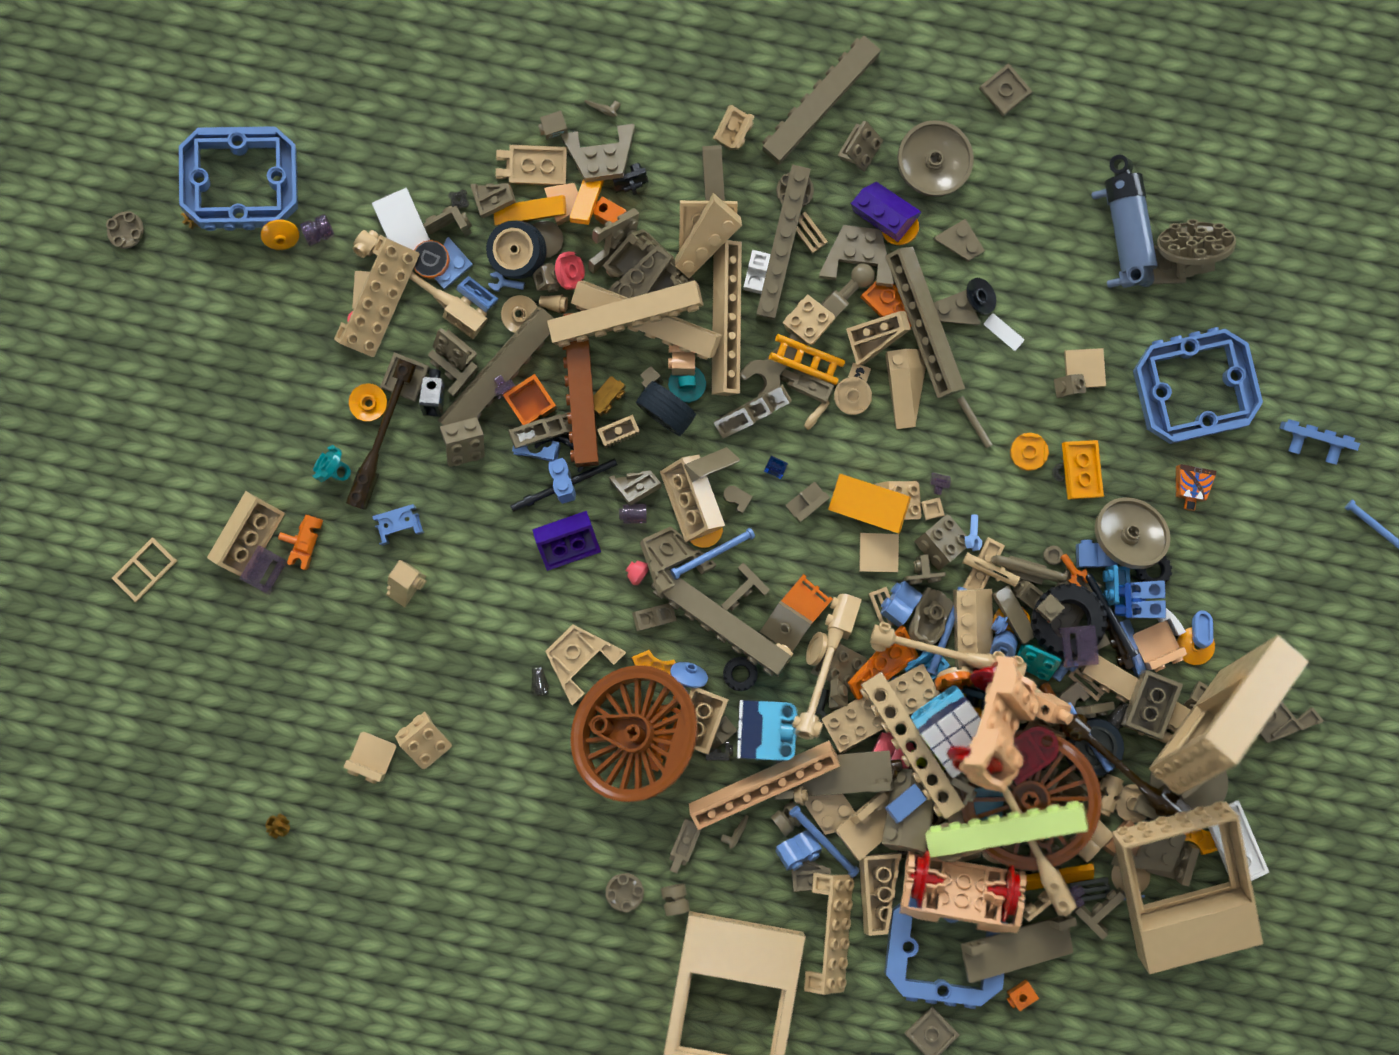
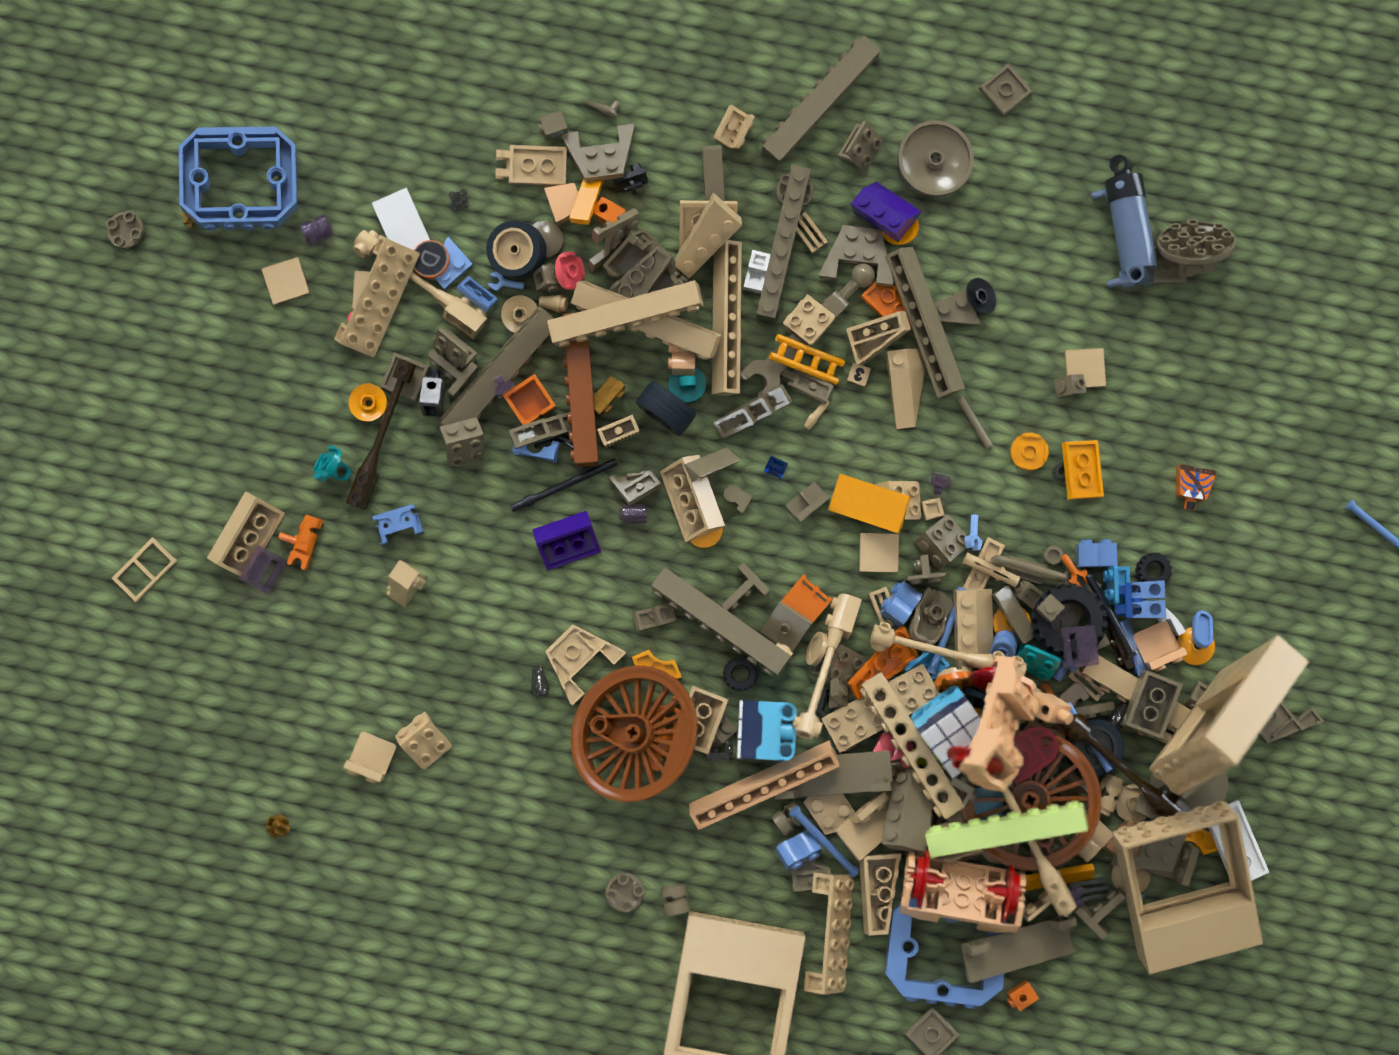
(279, 234): light orange dish -> none
(285, 281): none -> tan tile
(448, 216): dark tan bracket -> none
(492, 198): dark tan wing -> none
(532, 210): light orange tile -> none
(562, 480): medium blue brick -> none
(637, 572): coral cone -> none
(650, 375): dark tan piece -> none
(667, 550): dark tan wing -> none
(684, 844): dark tan hinge -> none
(689, 674): medium blue dish -> none
(712, 553): medium blue bar -> none
(736, 835): dark tan bar -> none
(800, 795): tan plate -> none
(853, 395): tan tile -> none
(905, 803): medium blue tile -> none
(961, 240): dark tan wing -> none
(999, 624): medium blue plate -> none
(1003, 331): white sticker -> none
(1132, 533): dark tan dish -> none
(1245, 387): medium blue panel -> none
(1336, 443): medium blue plate -> none

